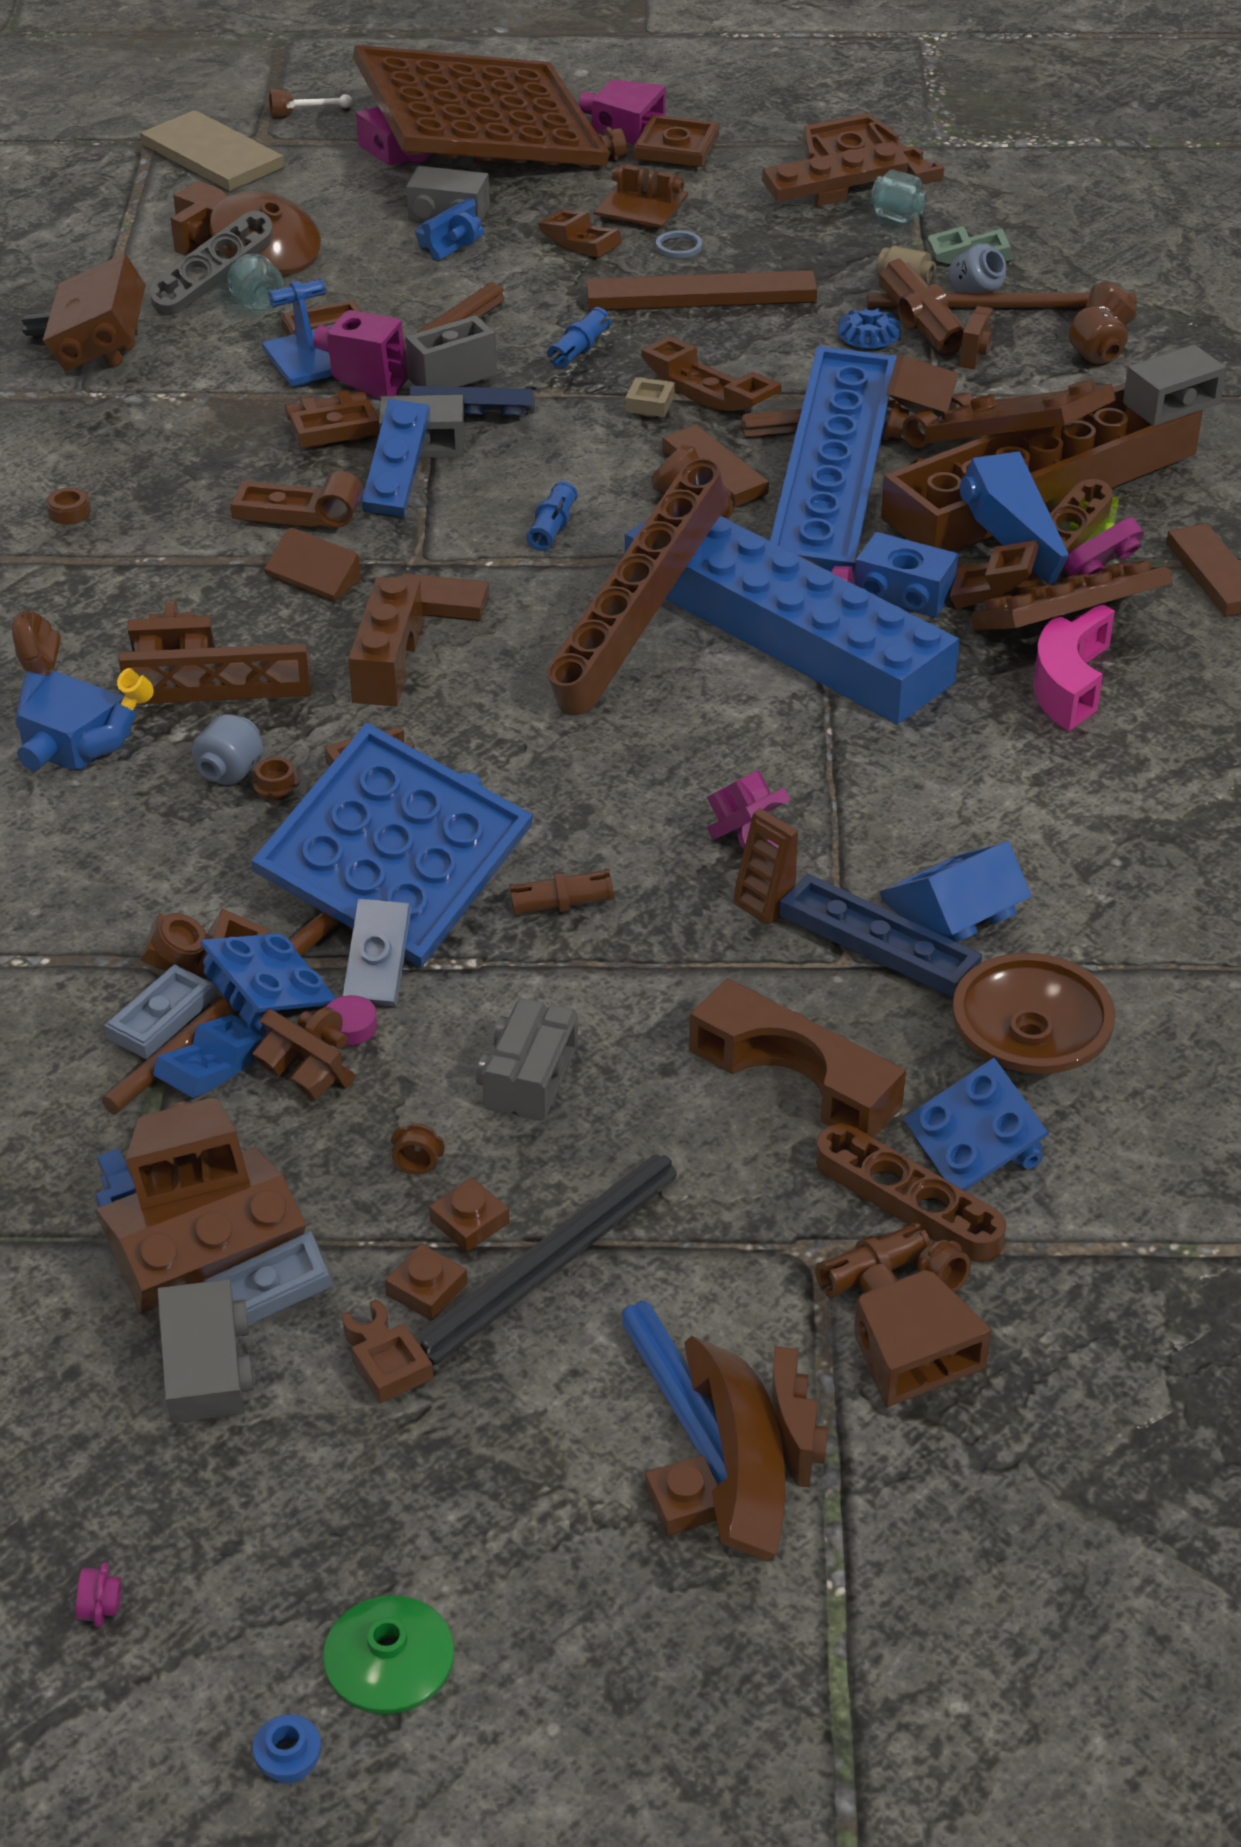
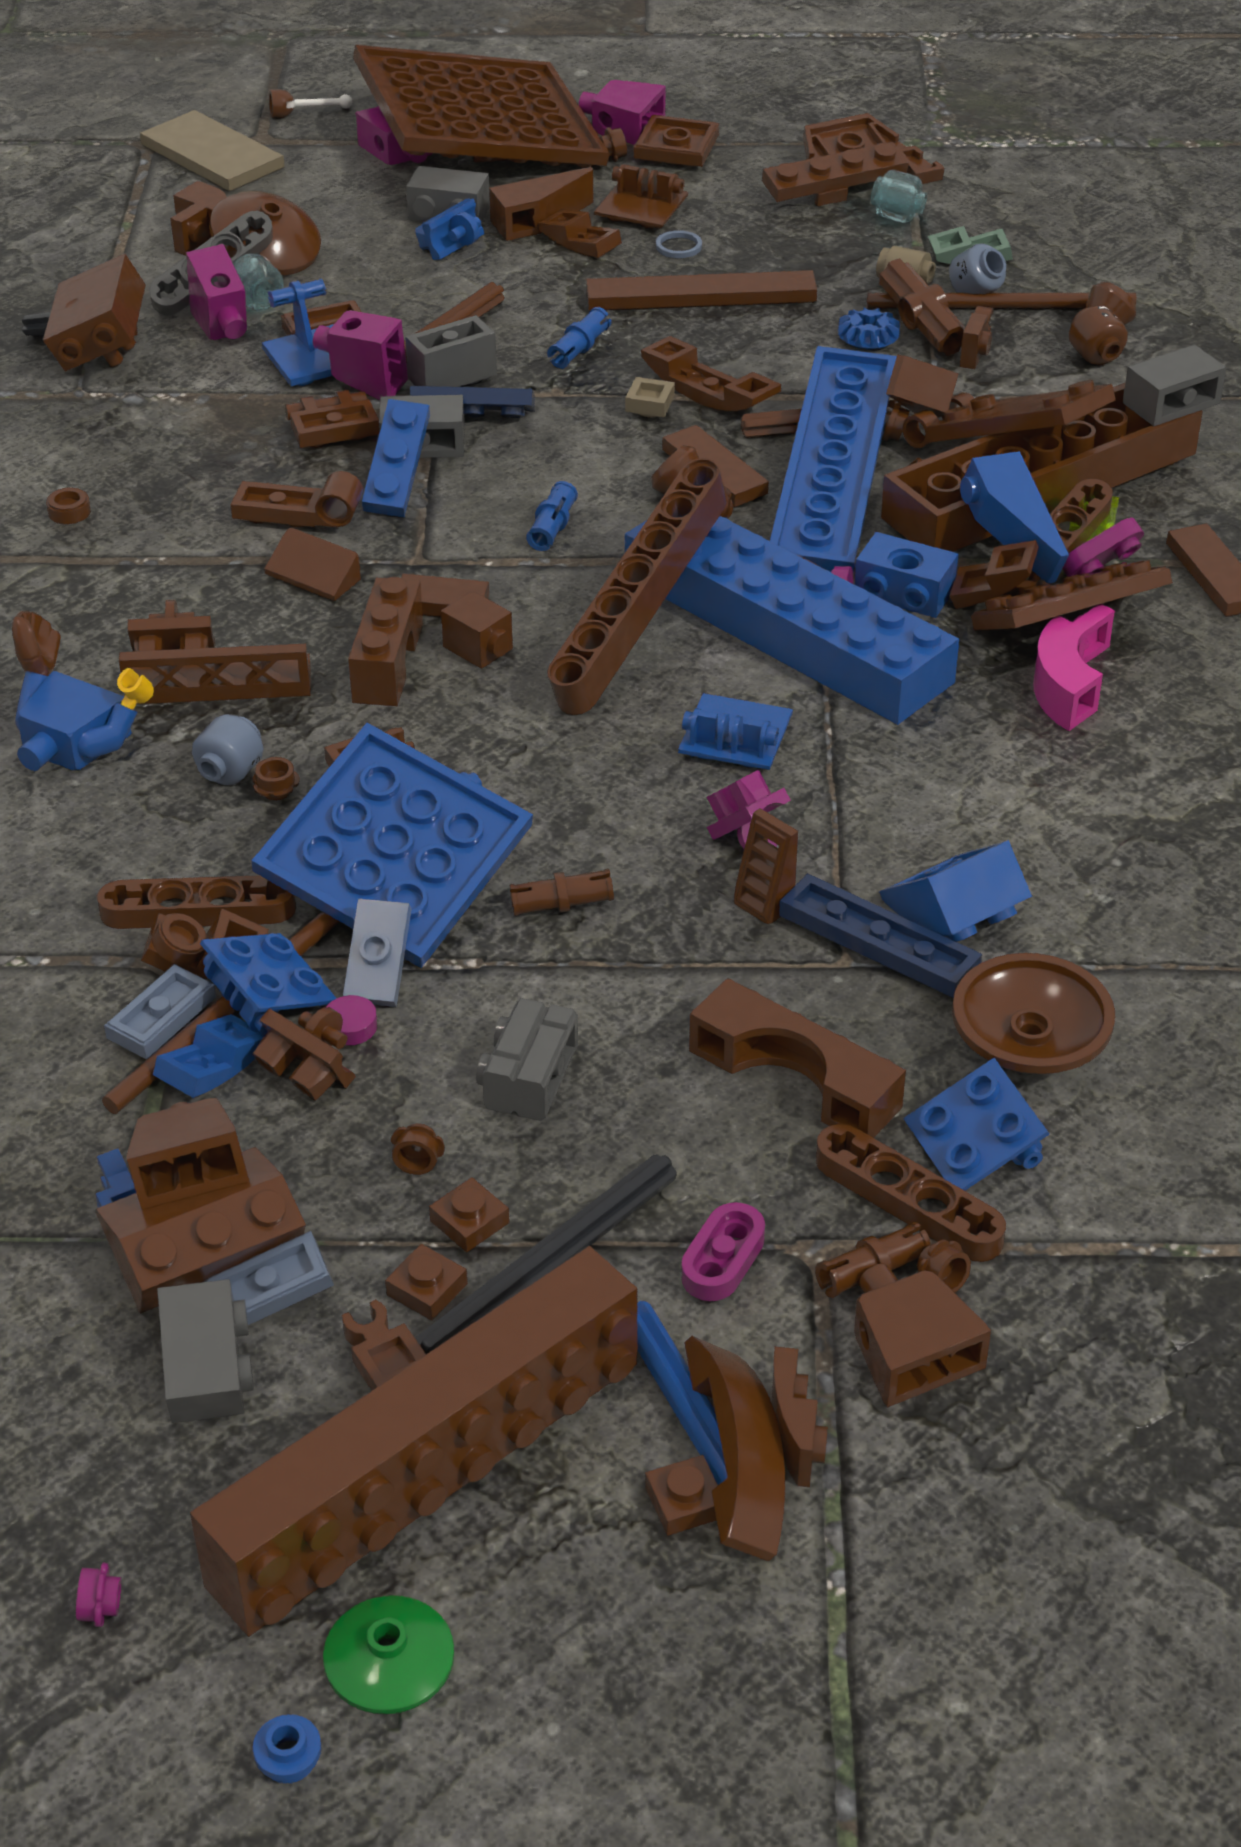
(197, 895): none -> reddish brown beam
(219, 308): none -> magenta torso
(415, 1441): none -> reddish brown brick
(477, 629): none -> reddish brown brick
(523, 204): none -> reddish brown slope
(715, 1260): none -> magenta plate
(734, 731): none -> blue hinge

